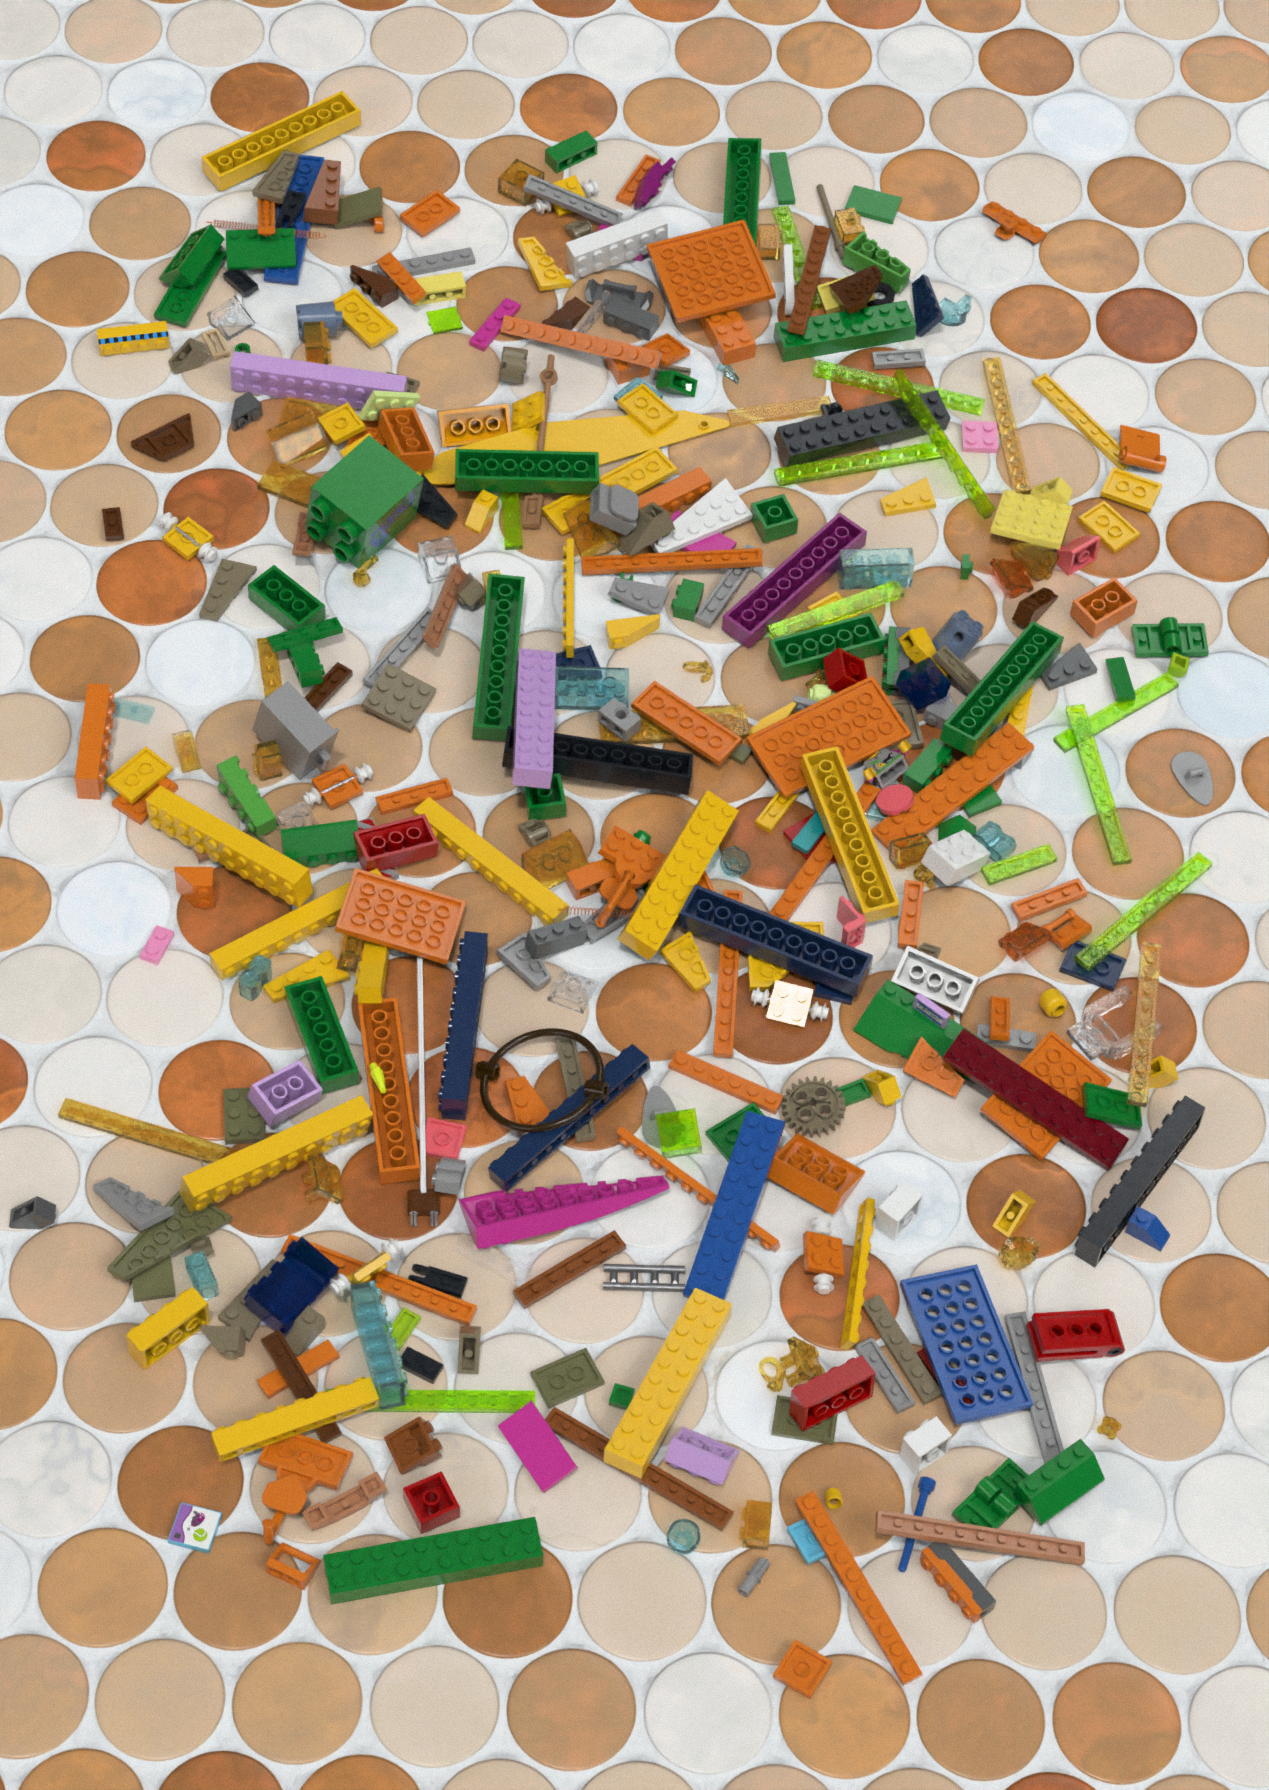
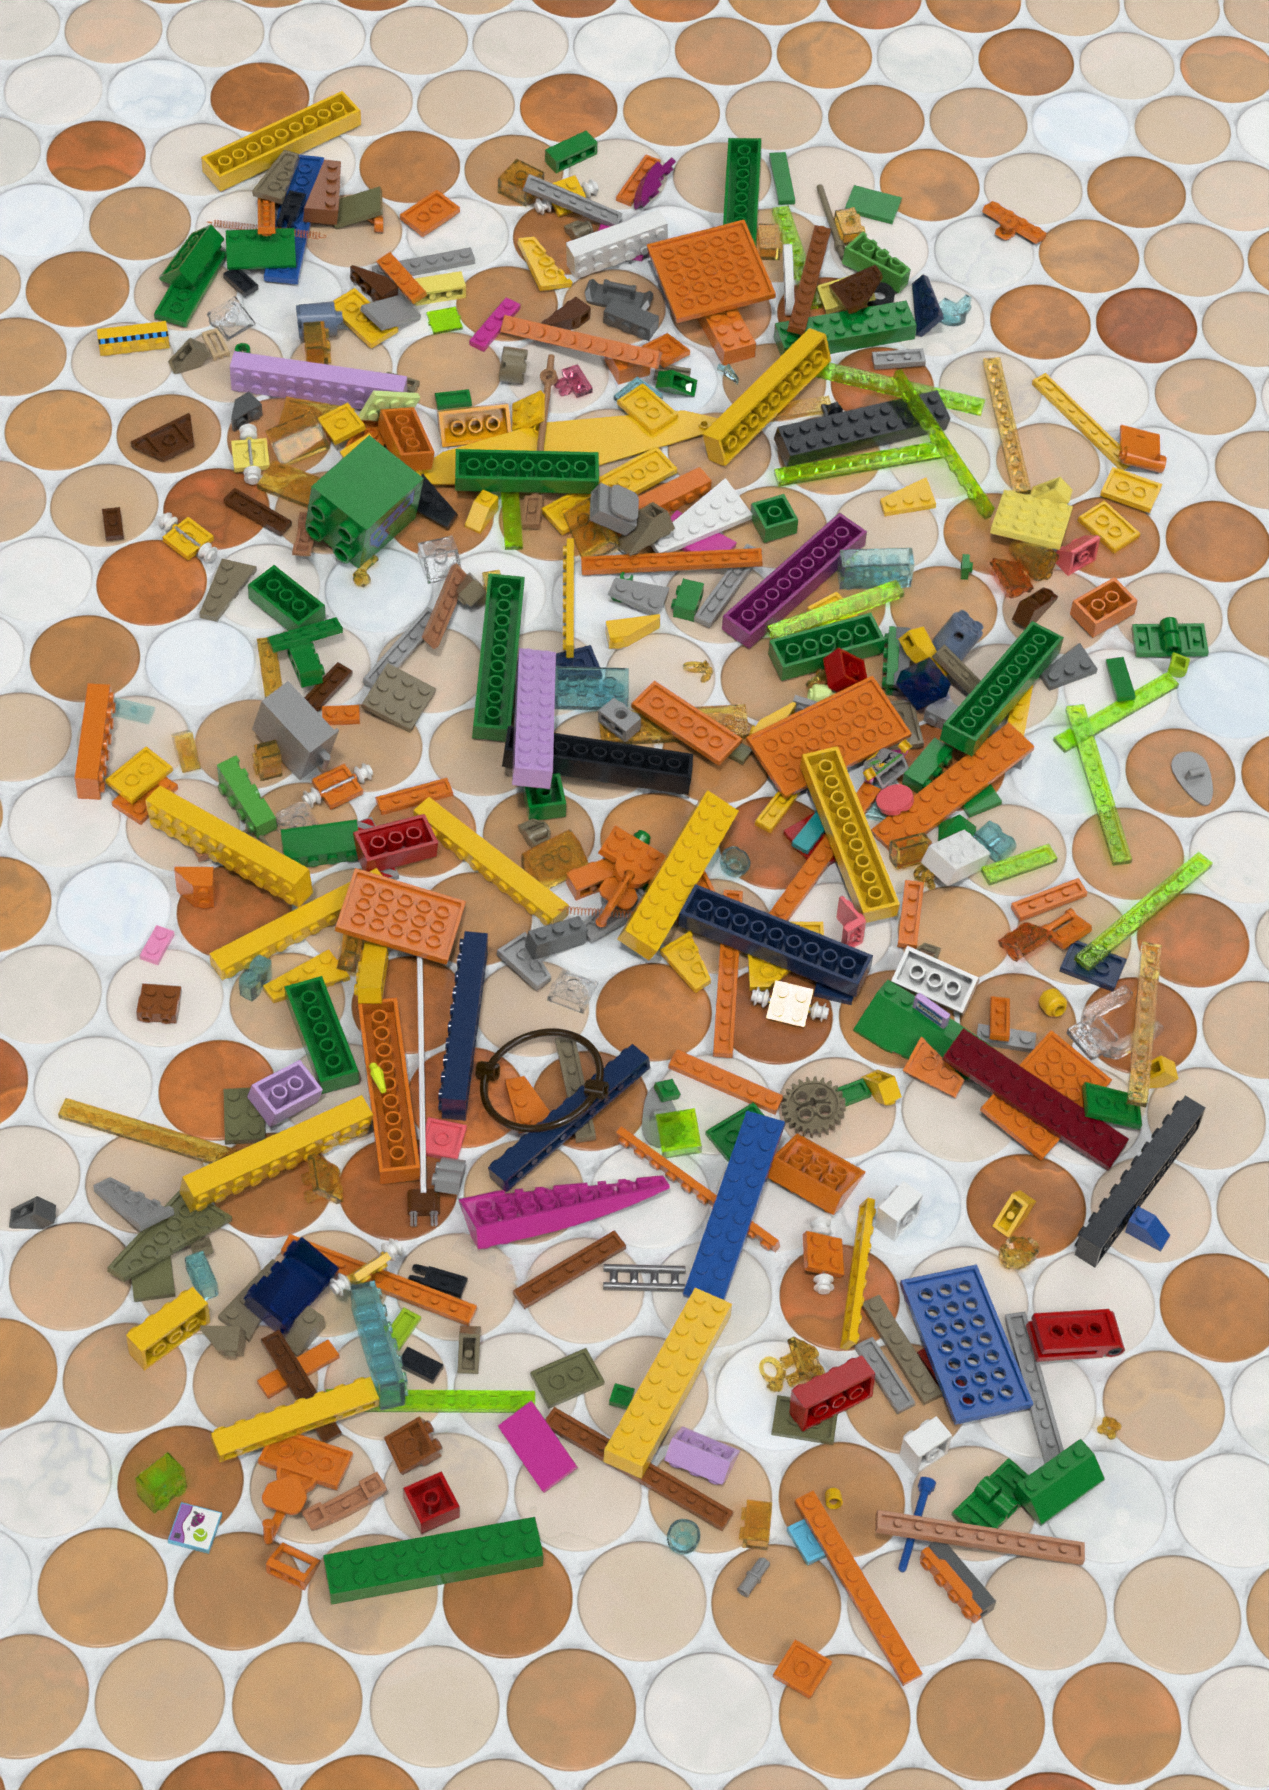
(159, 1003): none -> dark orange plate
(161, 1483): none -> clear neon green brick
(250, 454): none -> light yellow plate
(257, 512): none -> reddish brown plate
(341, 714): none -> orange plate
(390, 312): none -> light grey tile
(453, 399): none -> green tile
(576, 382): none -> clear pink hinge
(593, 313): clear tile -> none
(667, 1090): none -> green plate
(766, 397): none -> yellow brick
(979, 437): bright pink plate -> none

